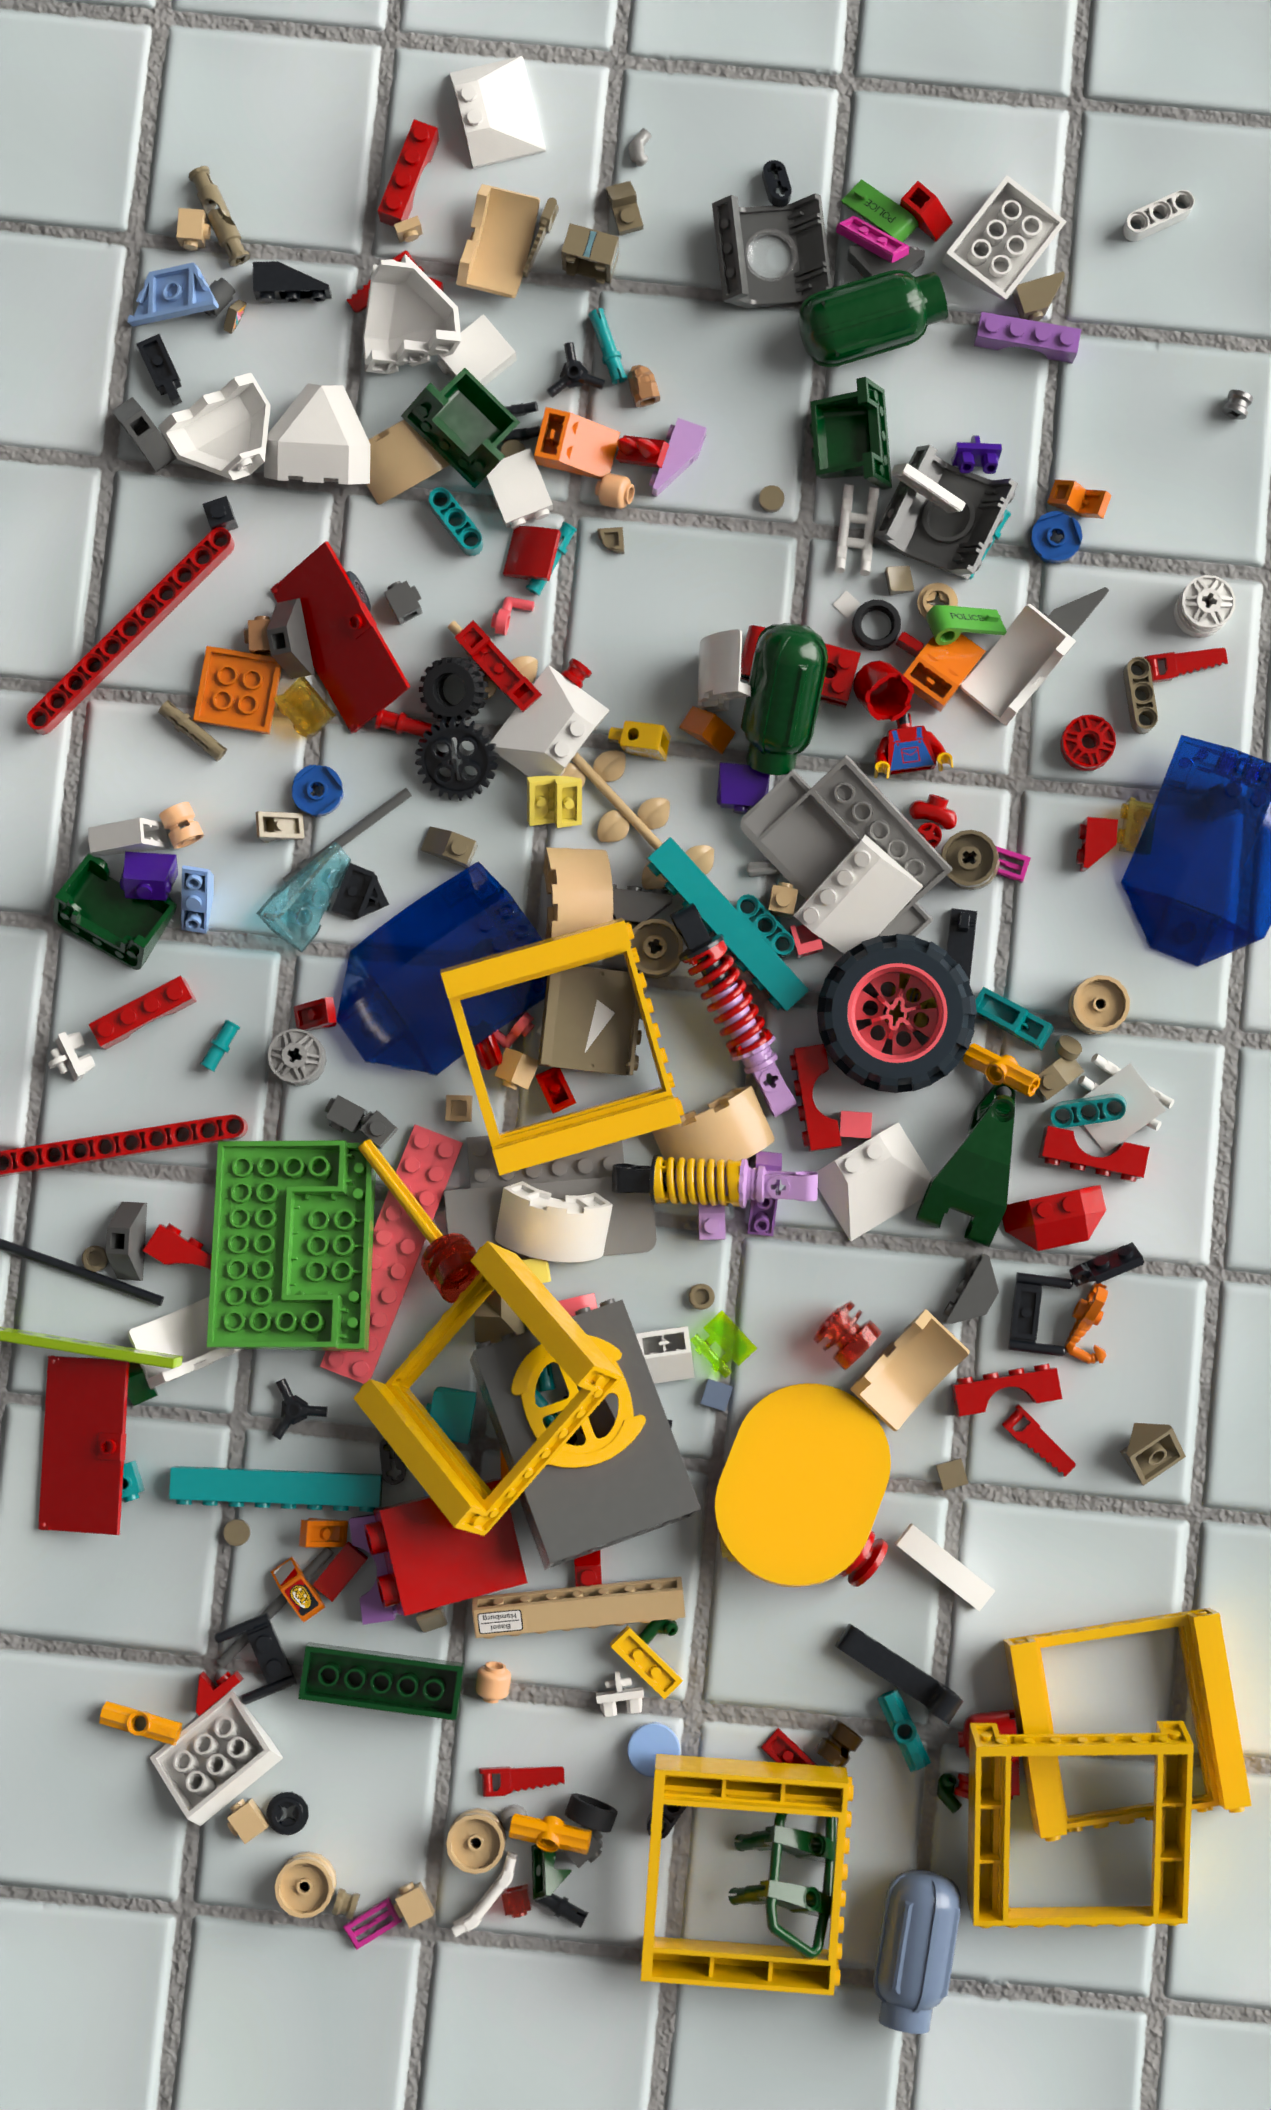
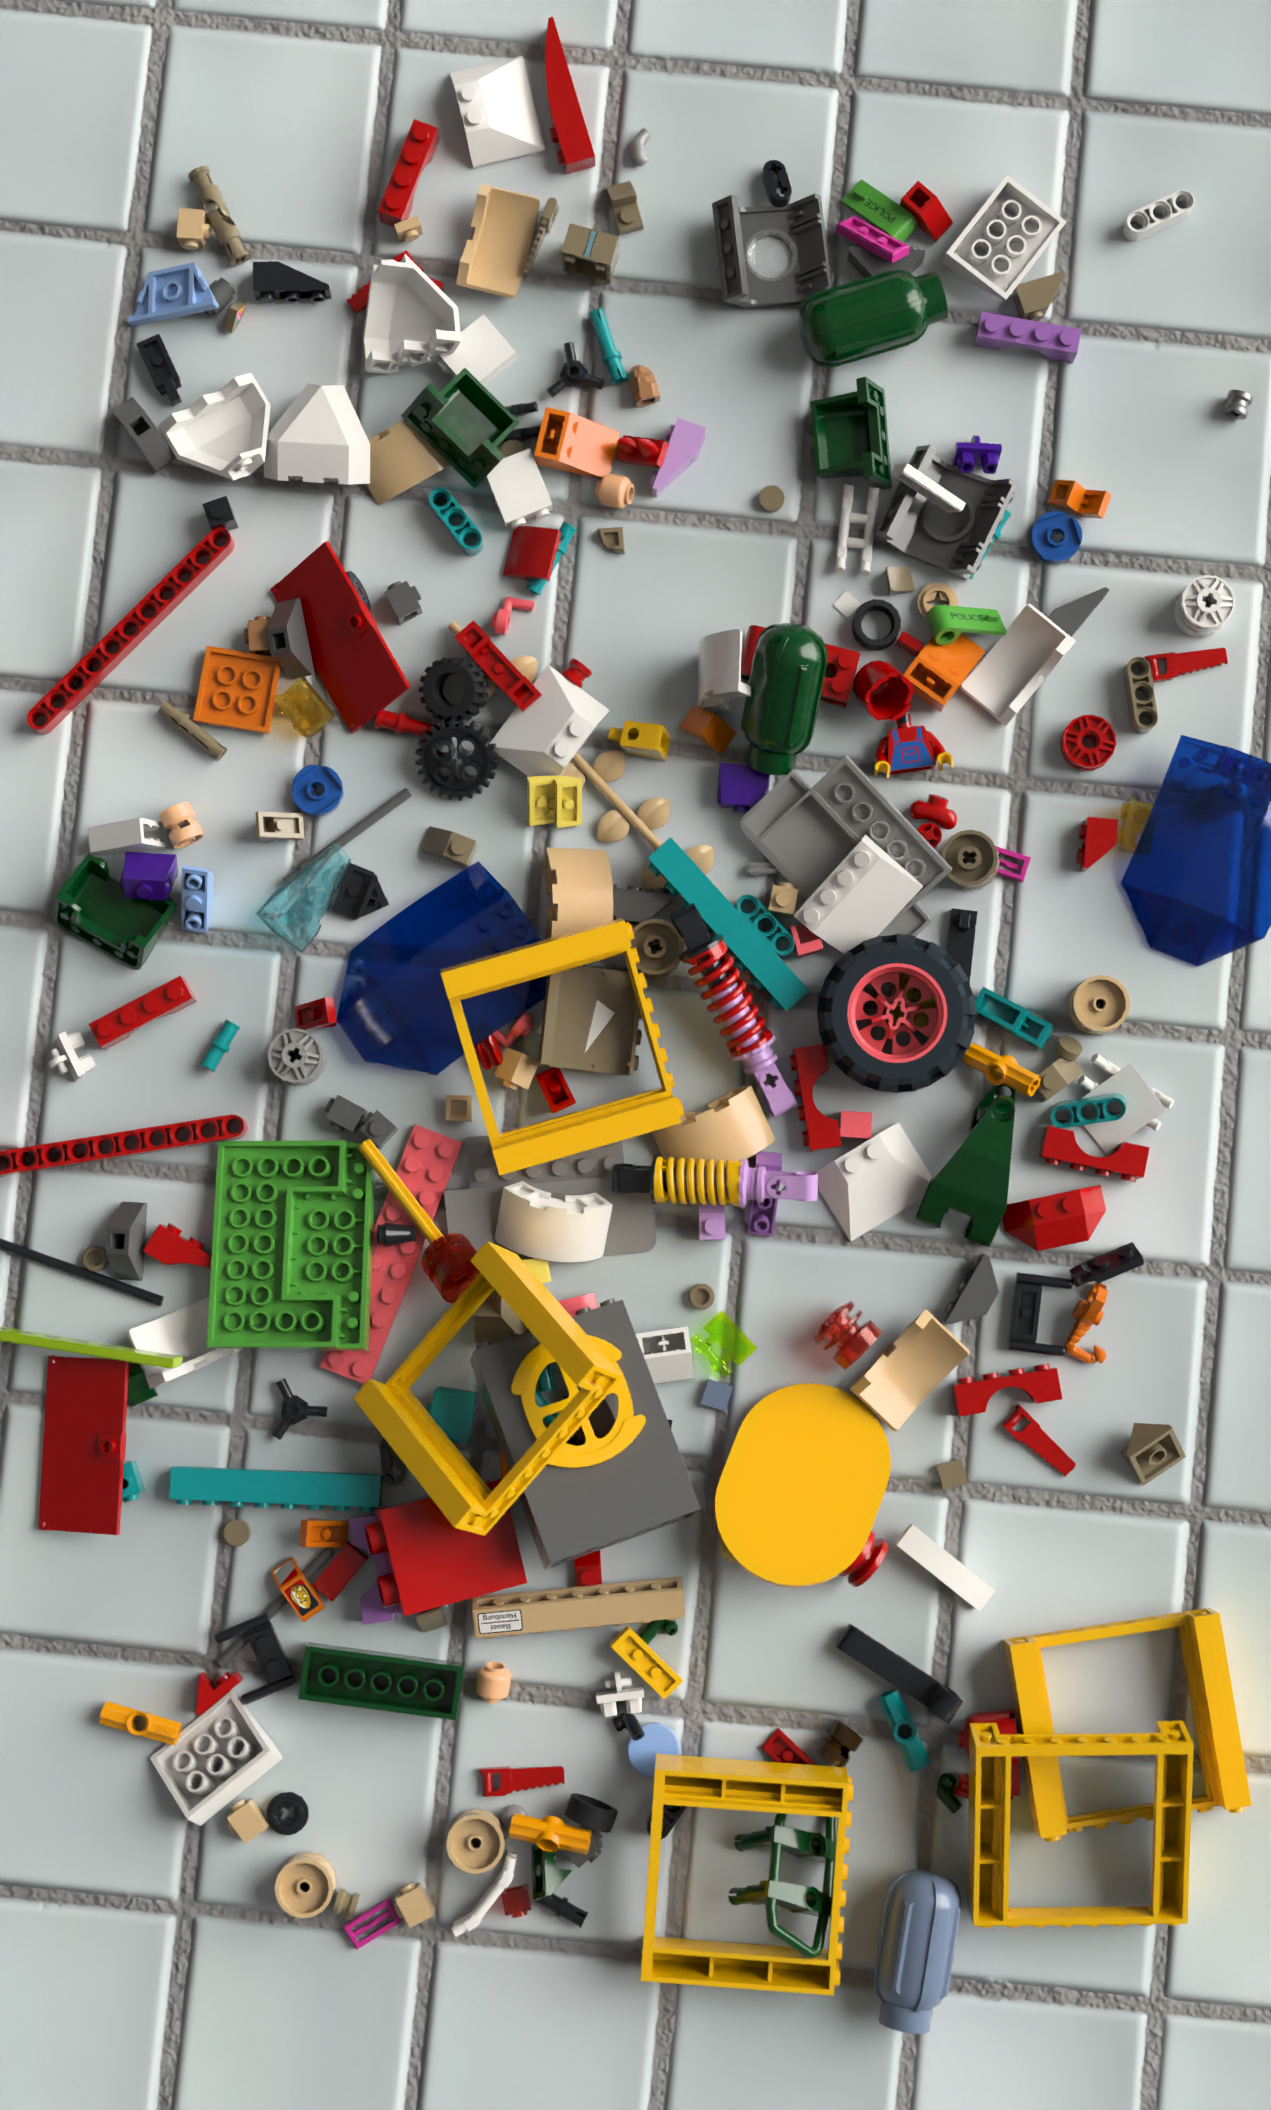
(394, 1234): none -> black cone
(566, 115): none -> red slope
(630, 1723): none -> black arm

